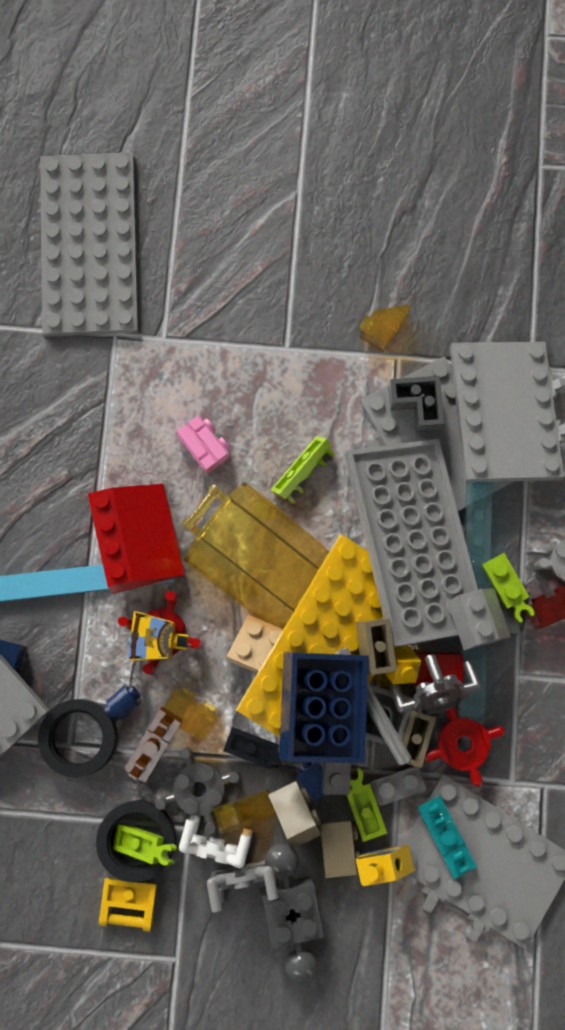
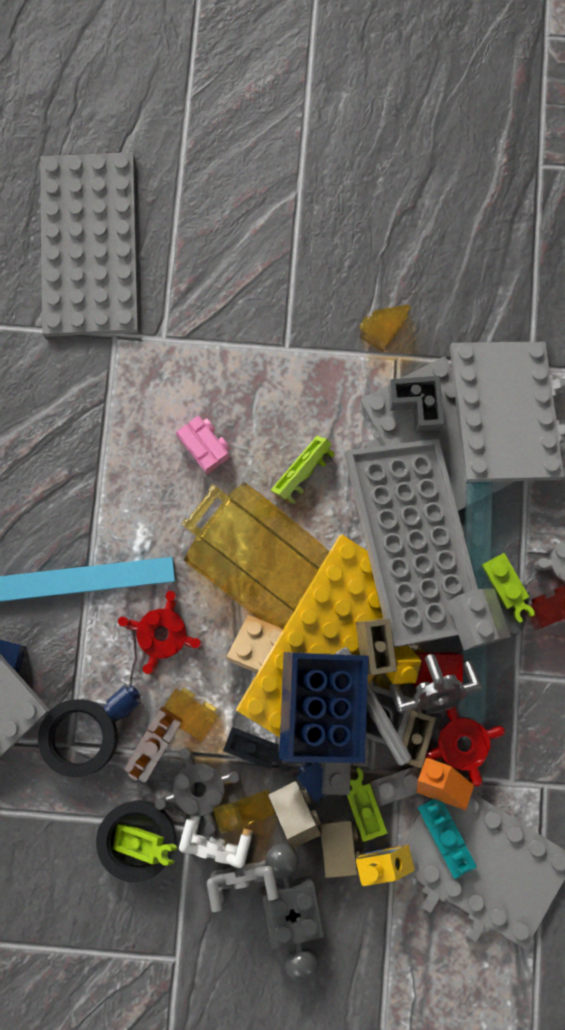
(129, 896): yellow plate -> none
(135, 536): red slope -> none
(154, 638): torso -> none
(444, 784): none -> orange slope

